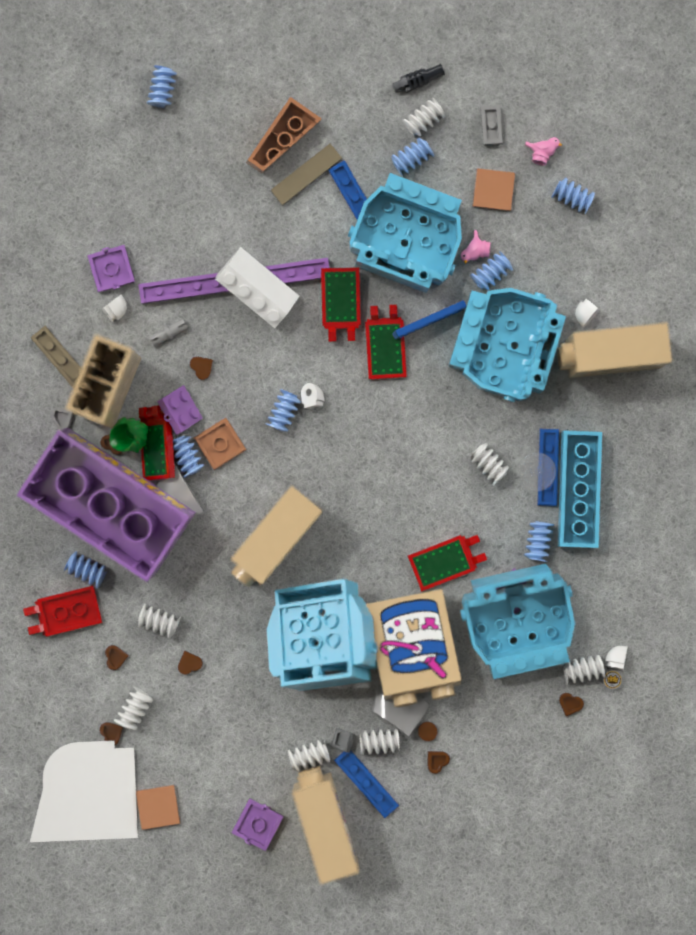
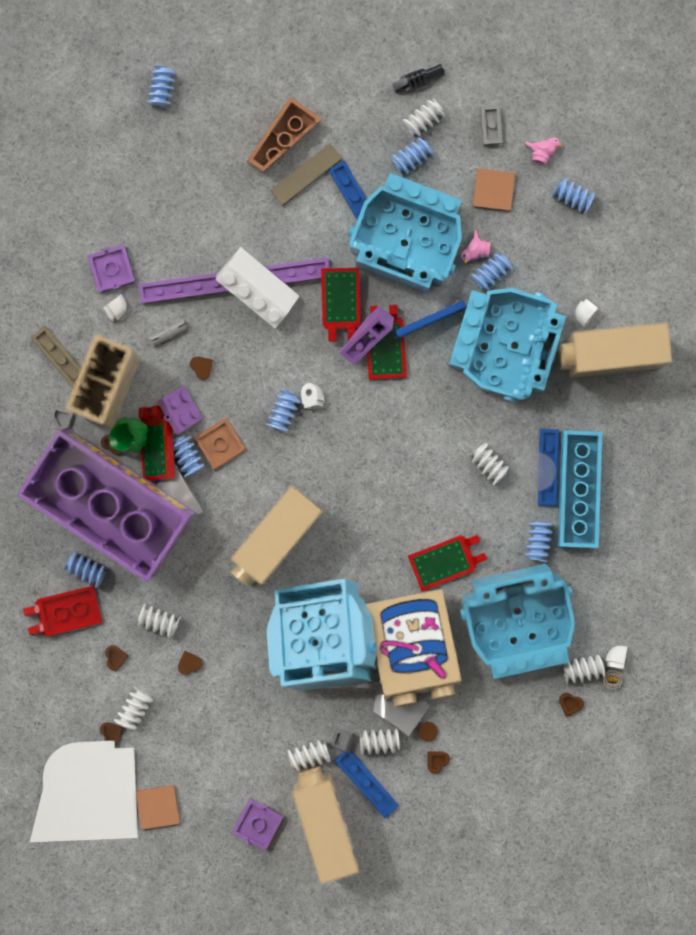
(367, 335): none -> medium lavender slope

